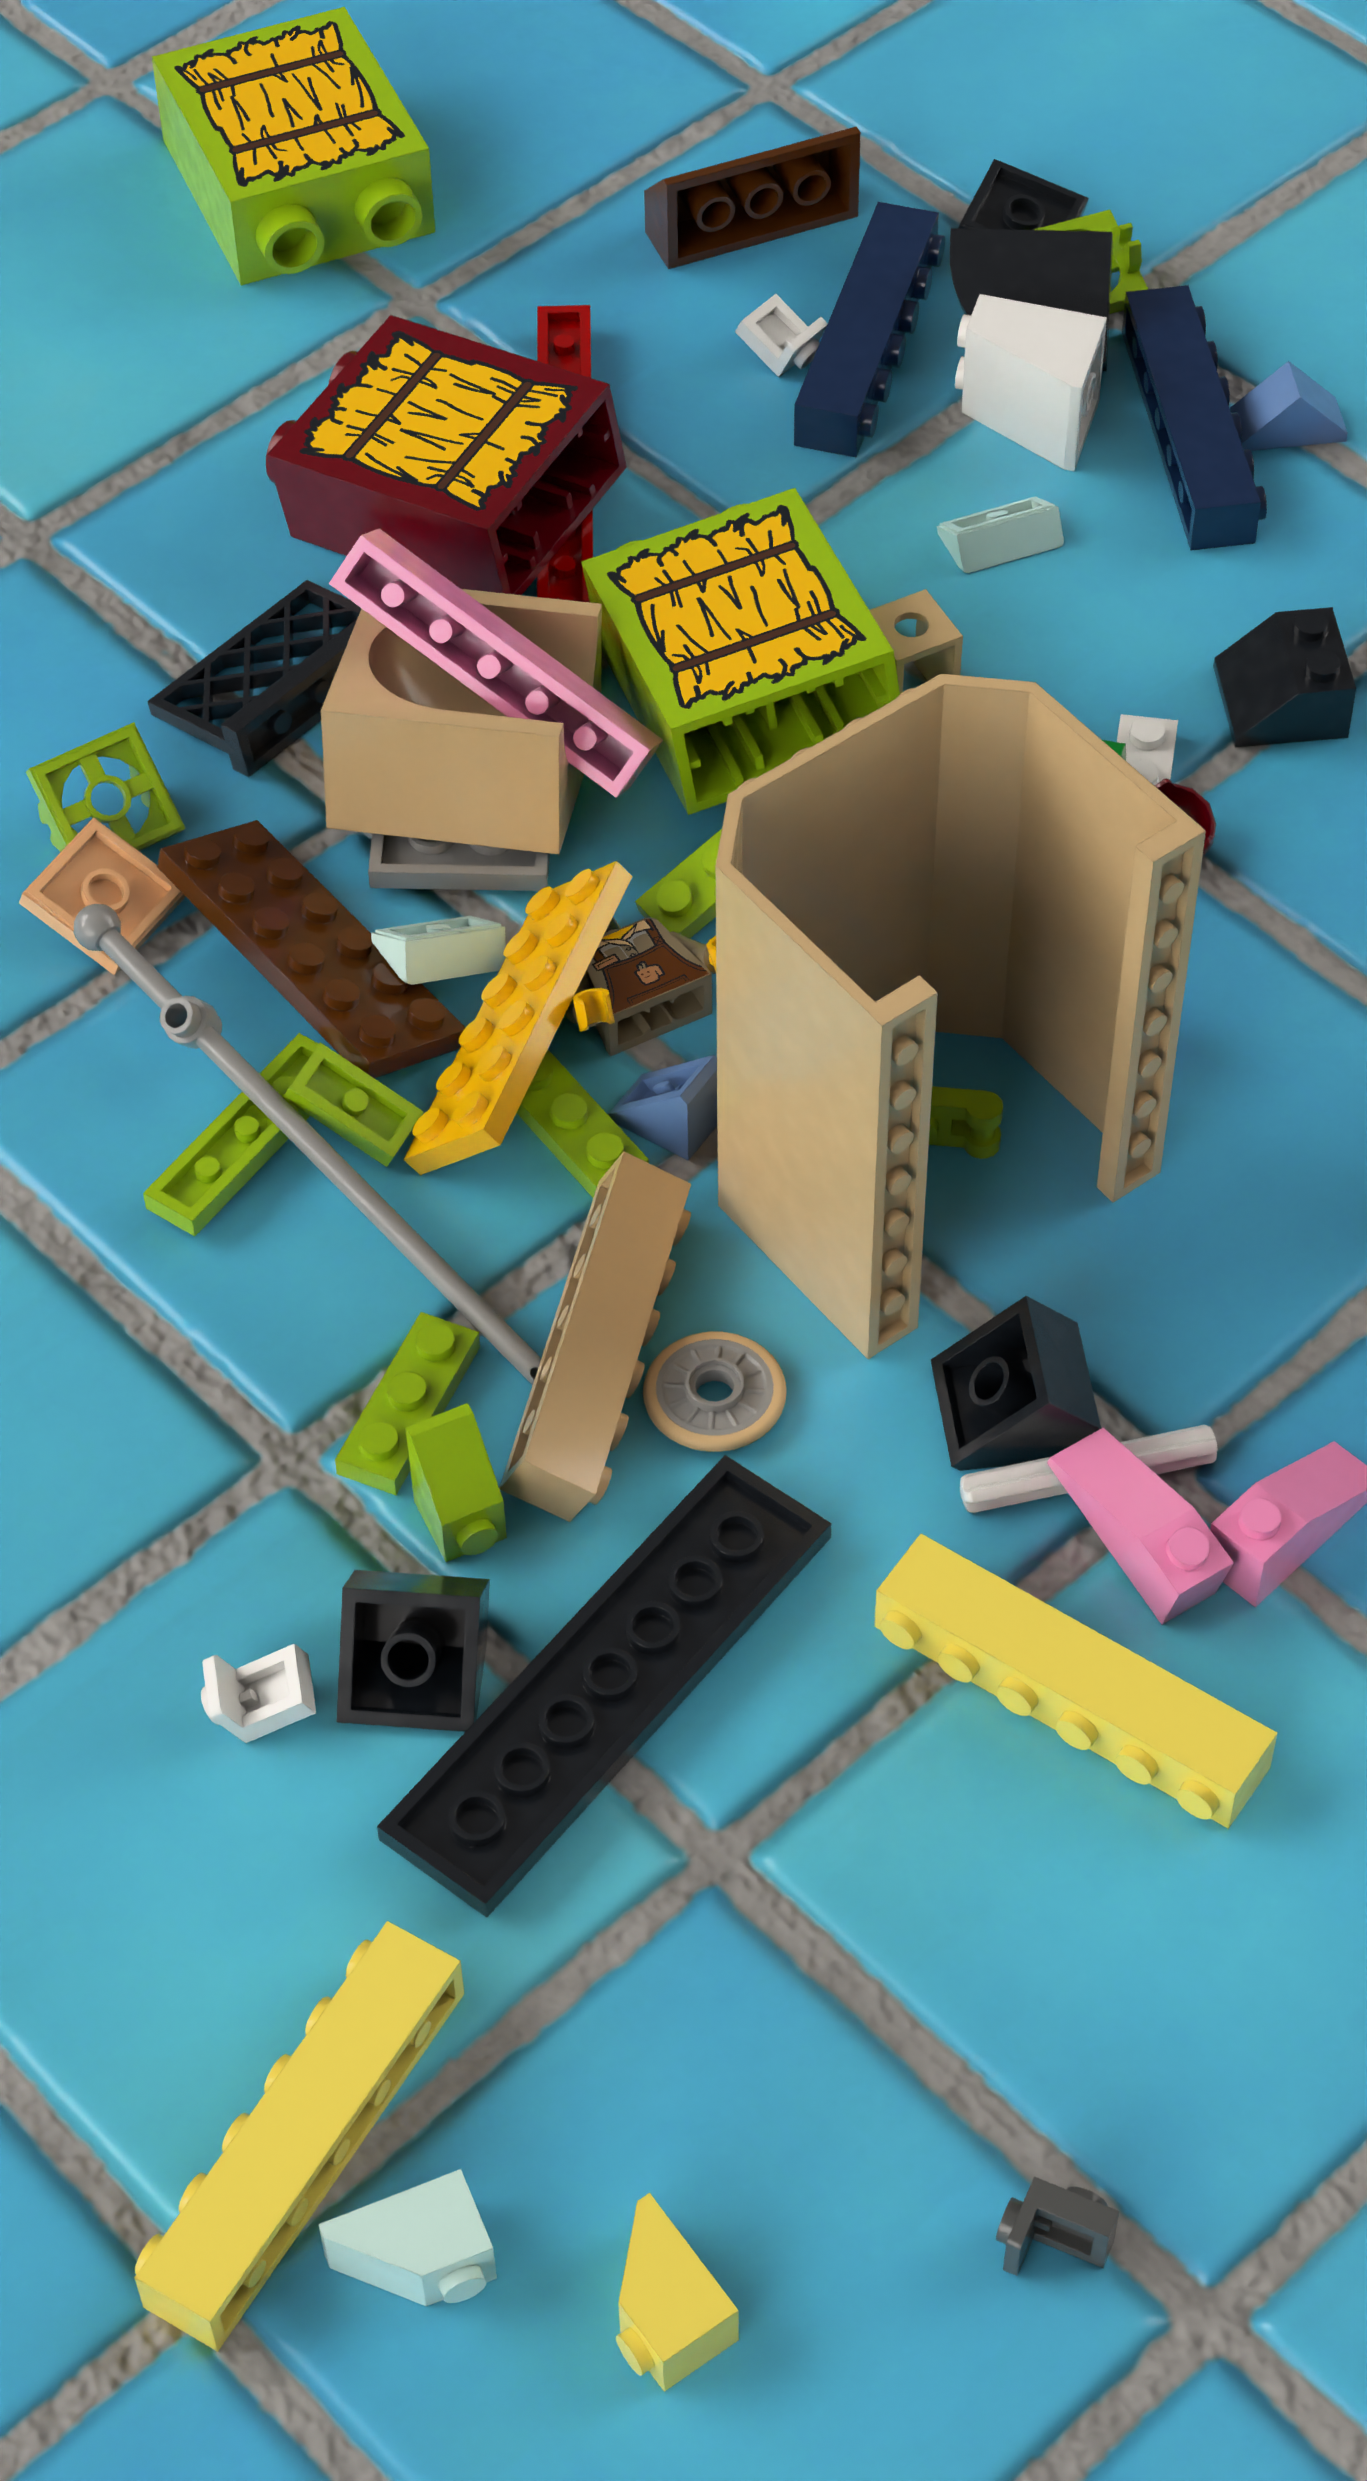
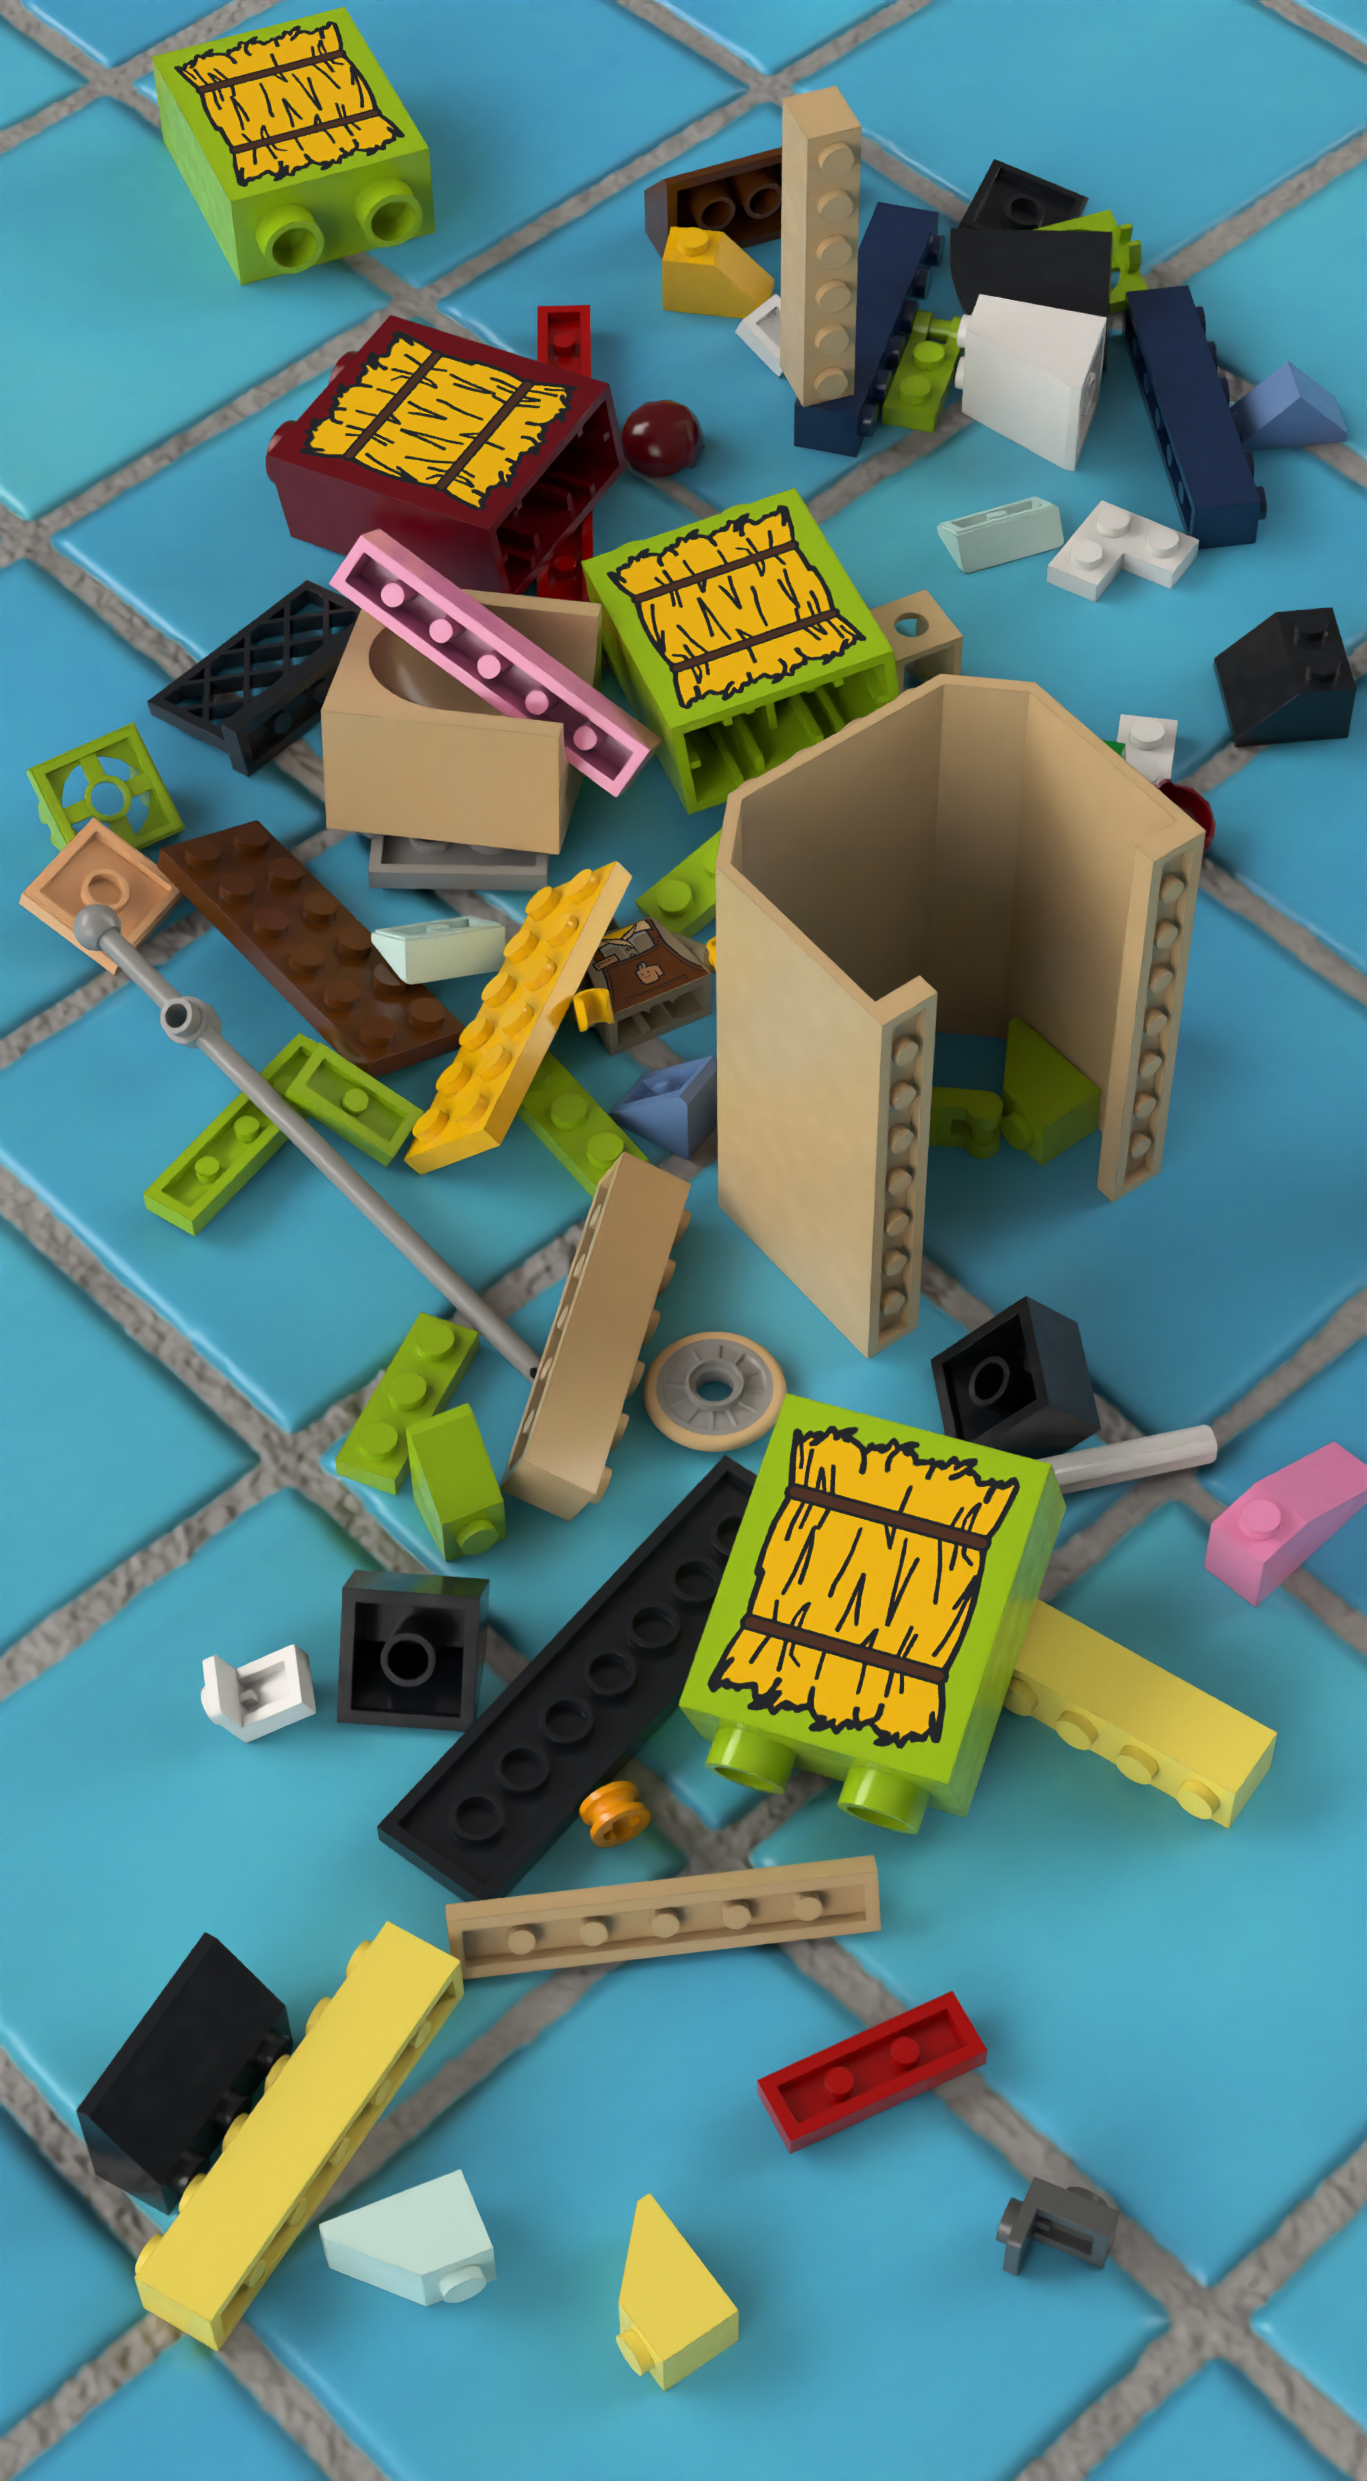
(184, 2076): none -> black slope
(614, 1814): none -> light orange bush
(662, 438): none -> dark red hair
(664, 1917): none -> tan plate
(711, 275): none -> yellow slope
(819, 244): none -> tan brick
(871, 2072): none -> red plate
(872, 1612): none -> brick
(924, 374): none -> lime plate
(1044, 1096): none -> lime slope
(1117, 541): none -> white plate
(1143, 1524): bright pink slope -> none

